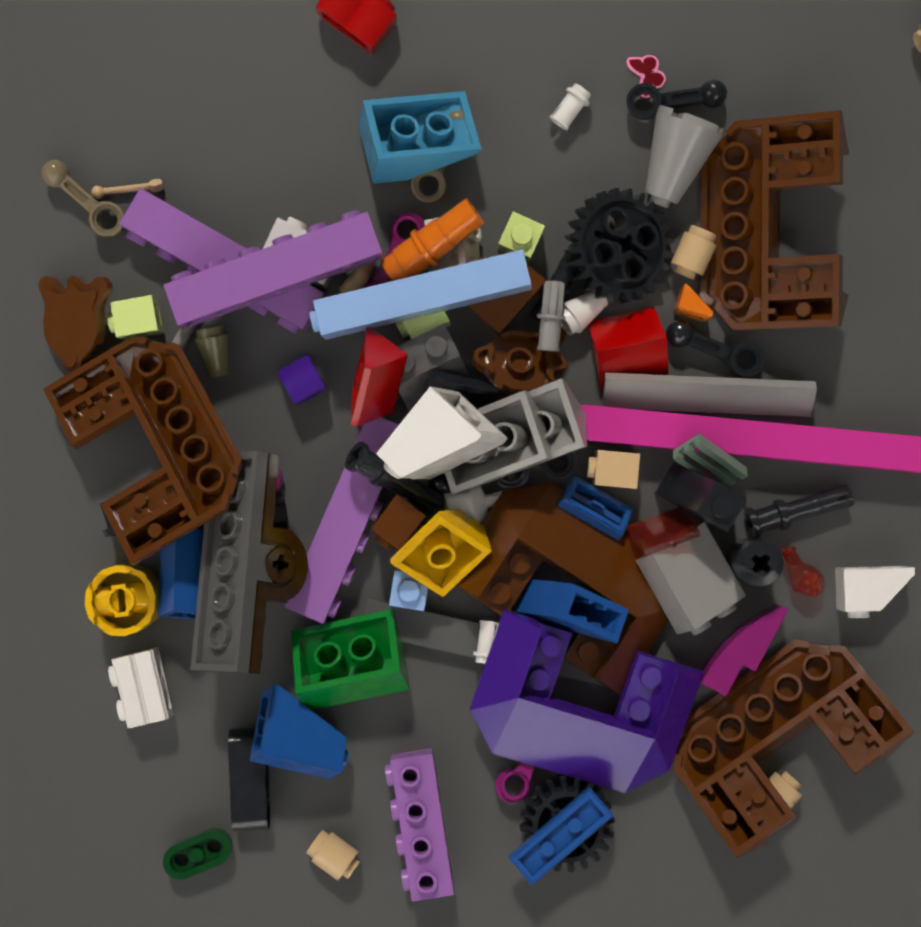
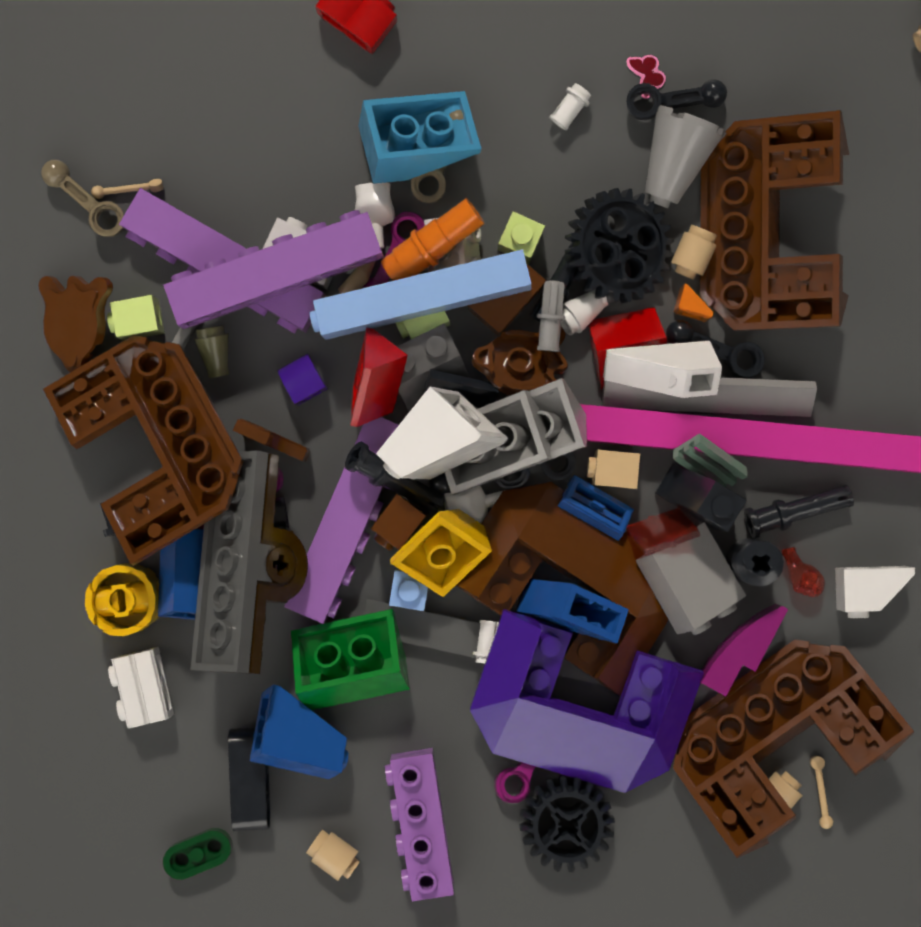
(271, 439): none -> reddish brown tile
(378, 203): none -> white piece
(560, 835): blue tile -> none
(670, 369): none -> white slope
(818, 764): none -> tan hinge

